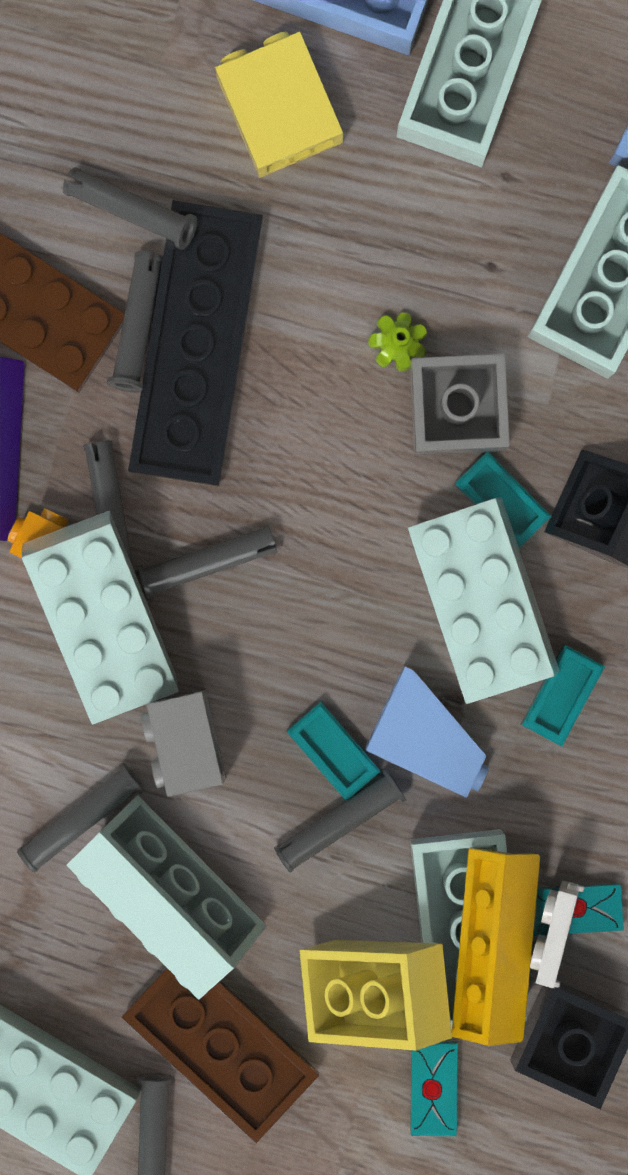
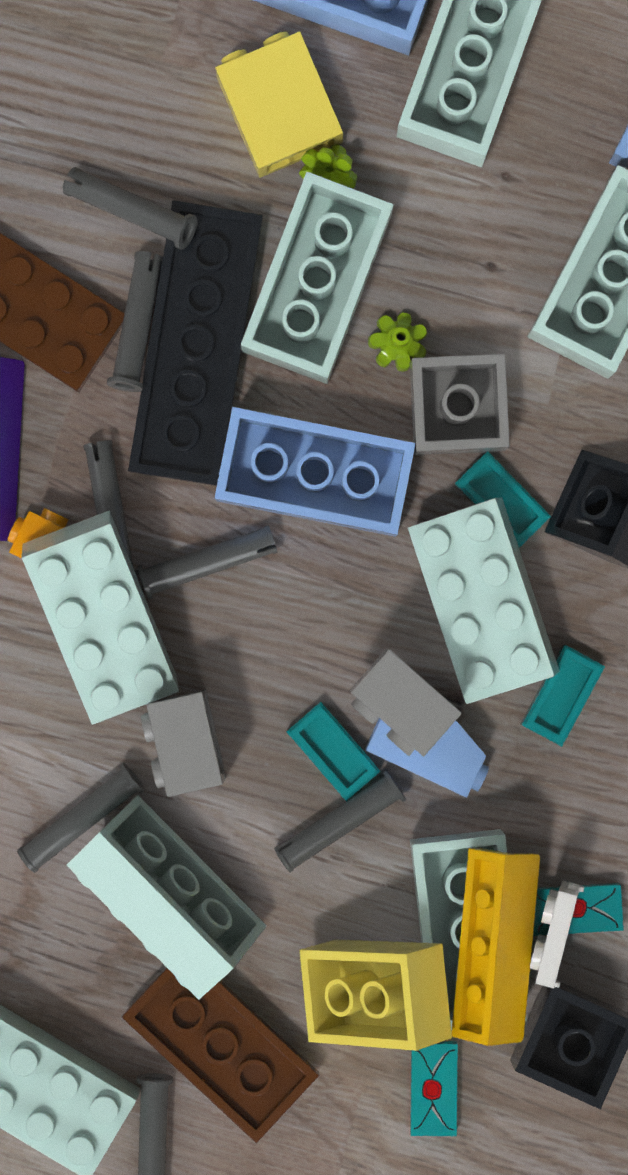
(314, 472): none -> light blue brick
(316, 277): none -> light aqua brick
(330, 164): none -> lime plant
(404, 703): none -> light grey brick

